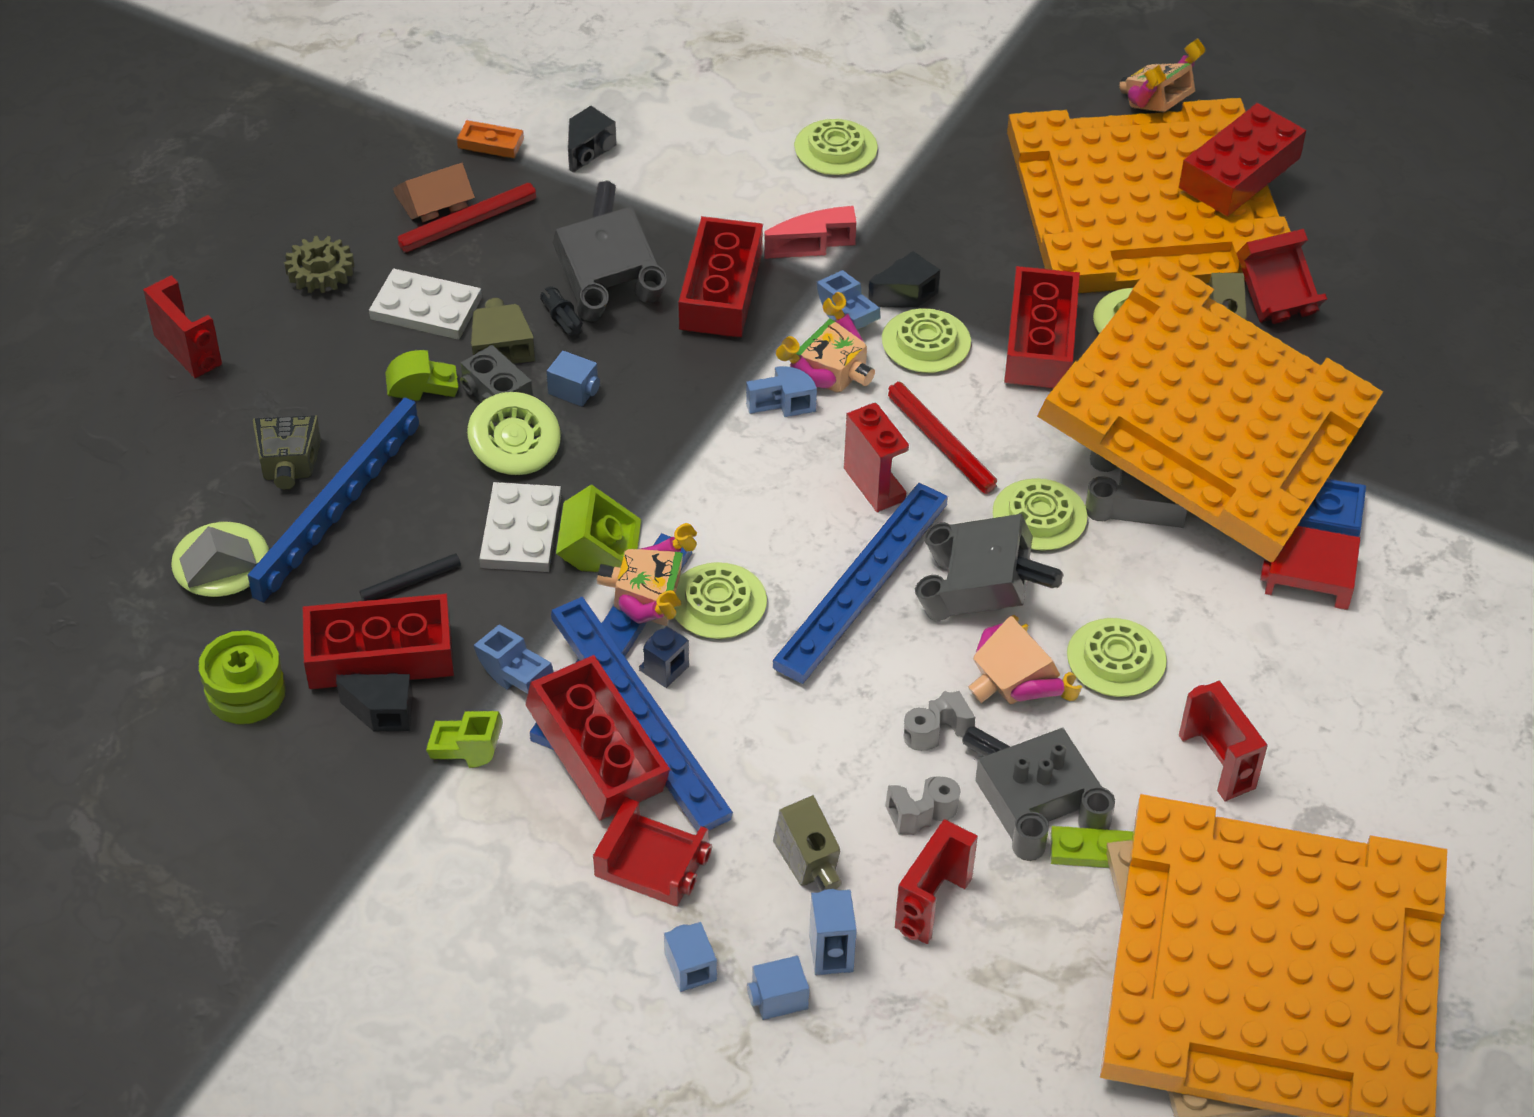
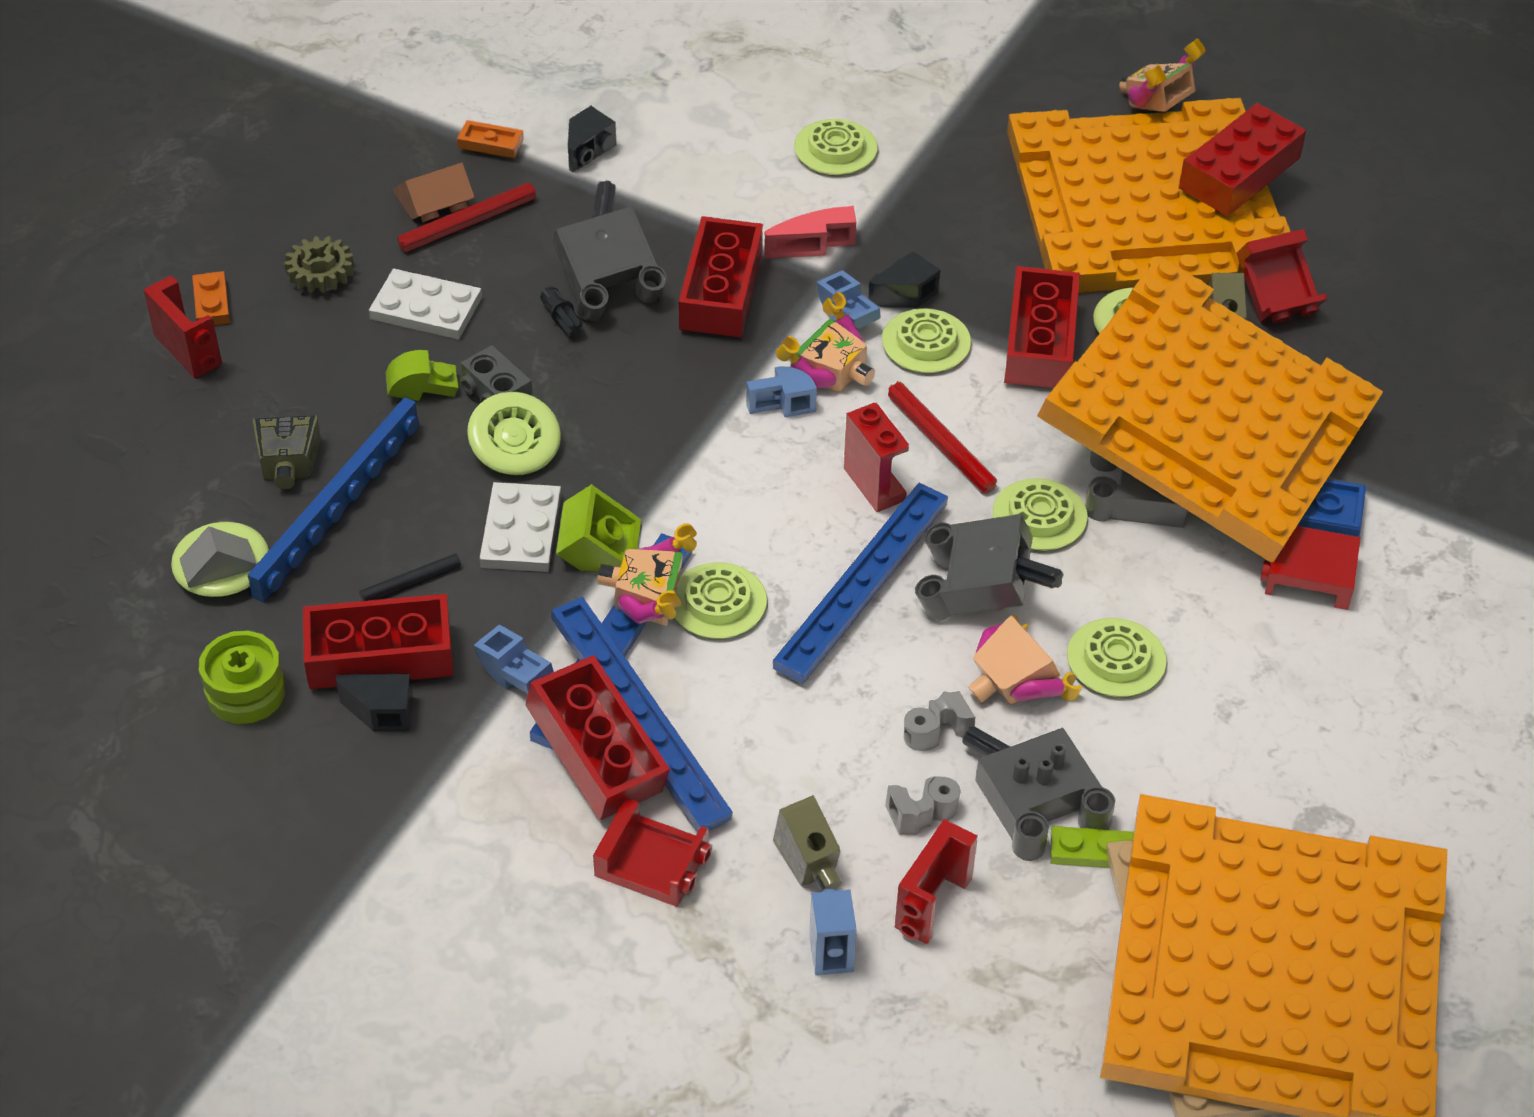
(211, 297): none -> orange plate
(468, 739): lime brick -> none
(504, 329): olive torso -> none
(572, 378): medium blue brick -> none
(660, 650): dark blue brick -> none
(690, 956): medium blue brick -> none
(779, 987): medium blue brick -> none
(1229, 734): red panel -> none

